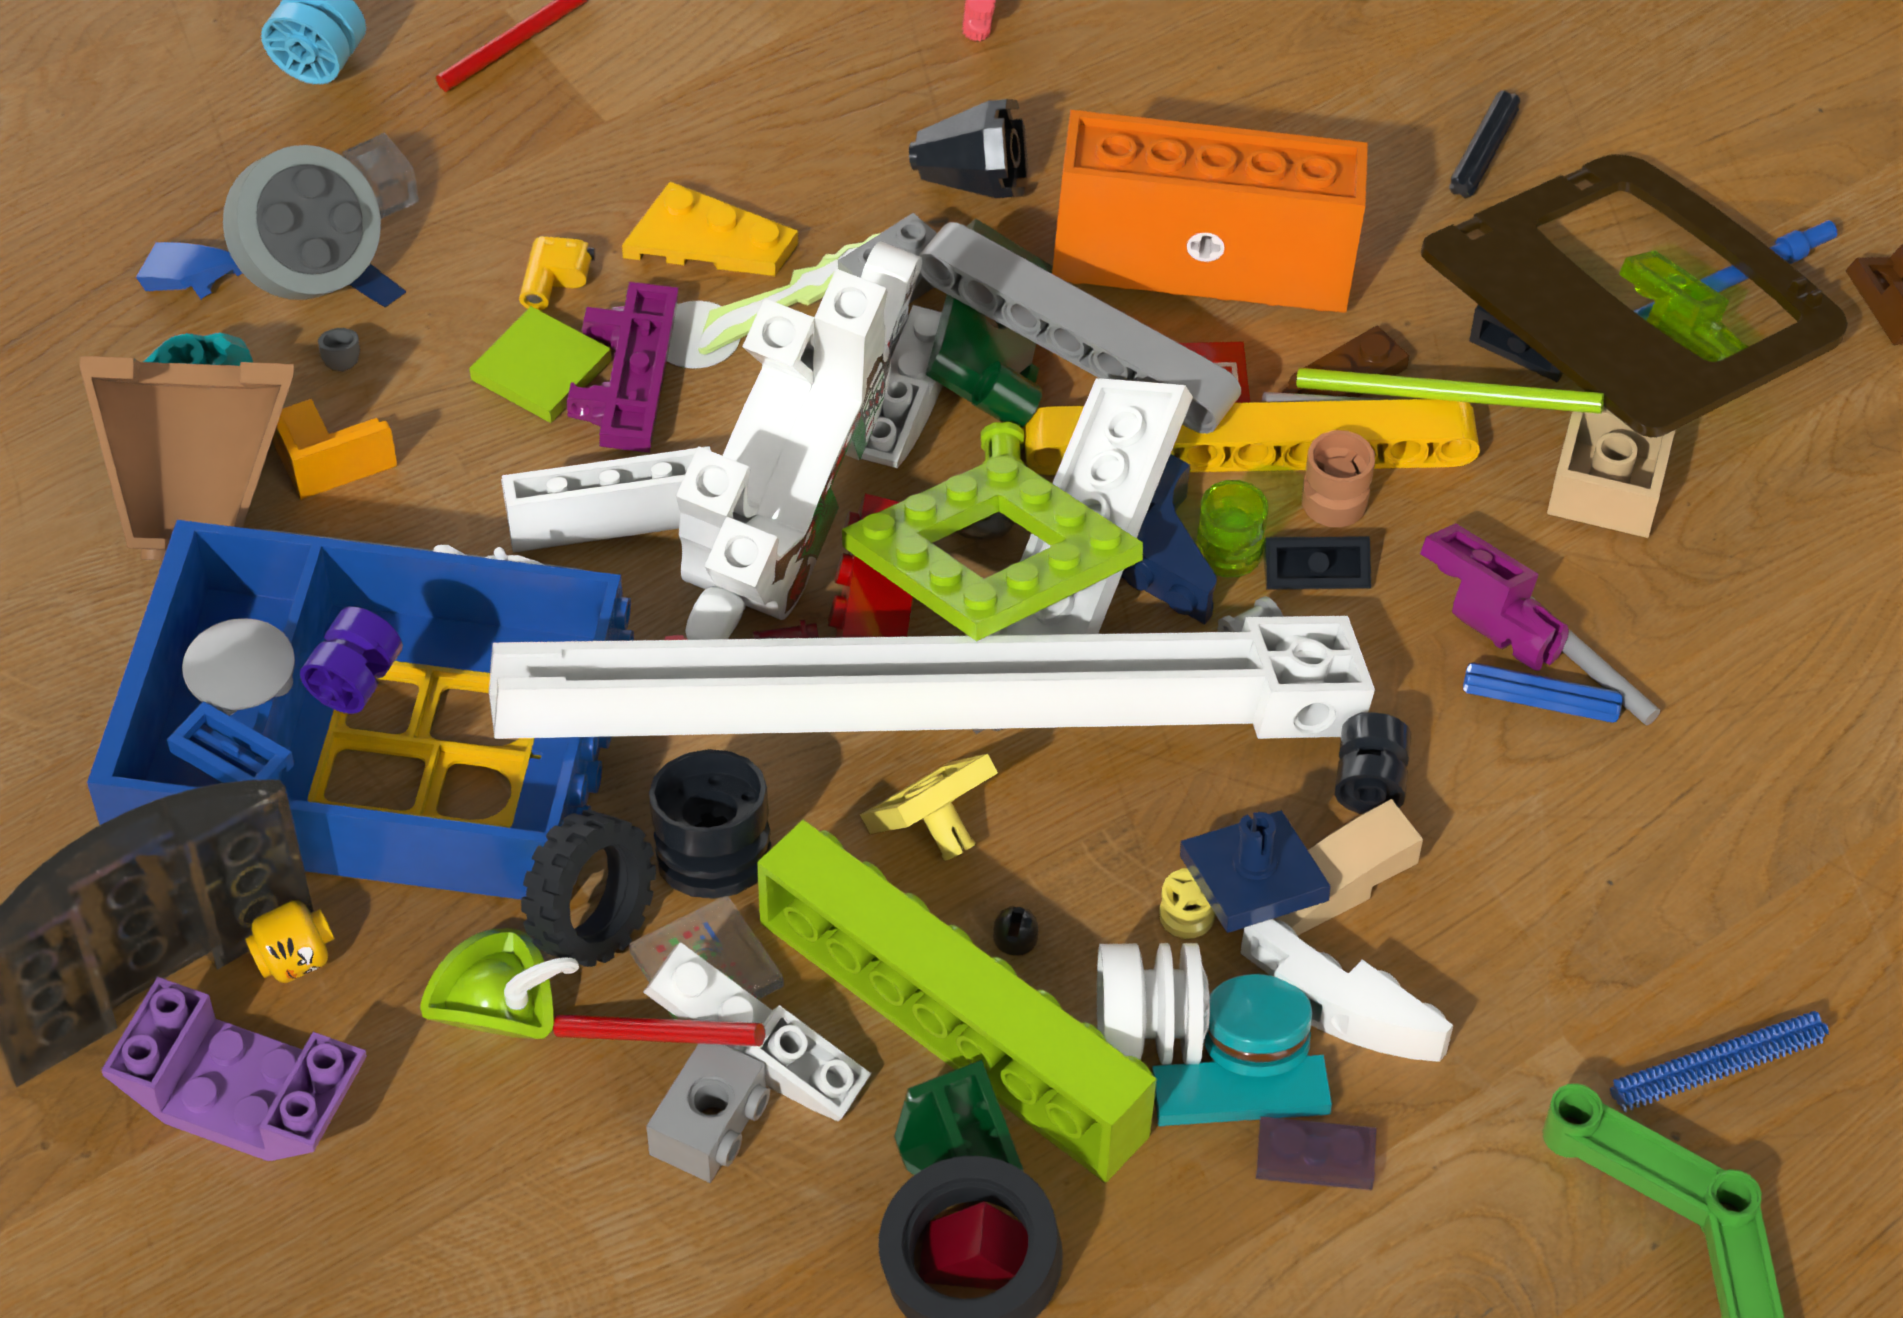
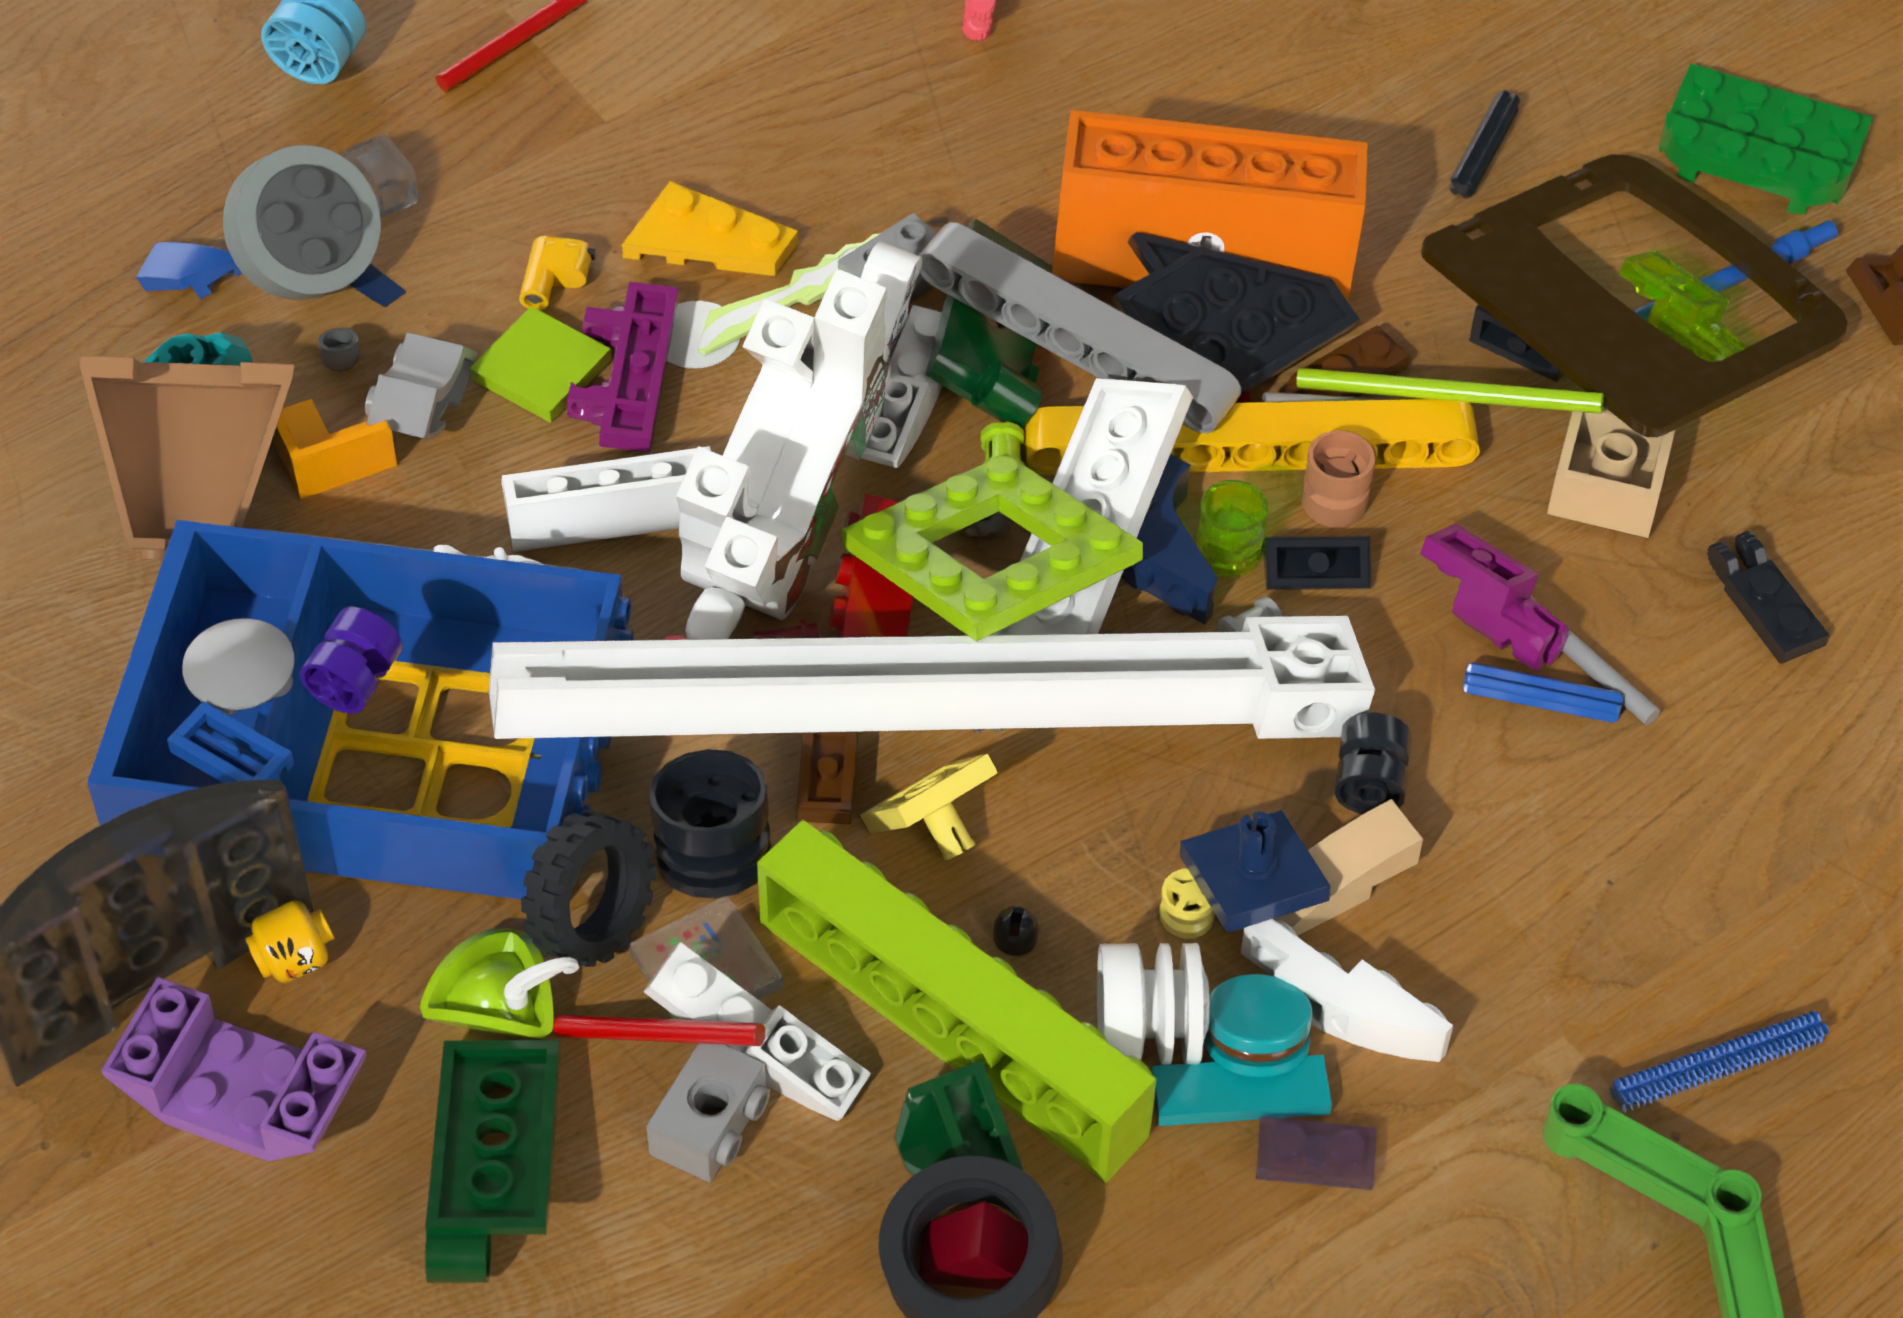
(420, 386): none -> light grey brick
(484, 1187): none -> dark green hinge
(827, 777): none -> reddish brown hinge
(975, 151): black cone -> none
(1233, 308): none -> black wing
(1763, 138): none -> green plate
(1767, 599): none -> black hinge

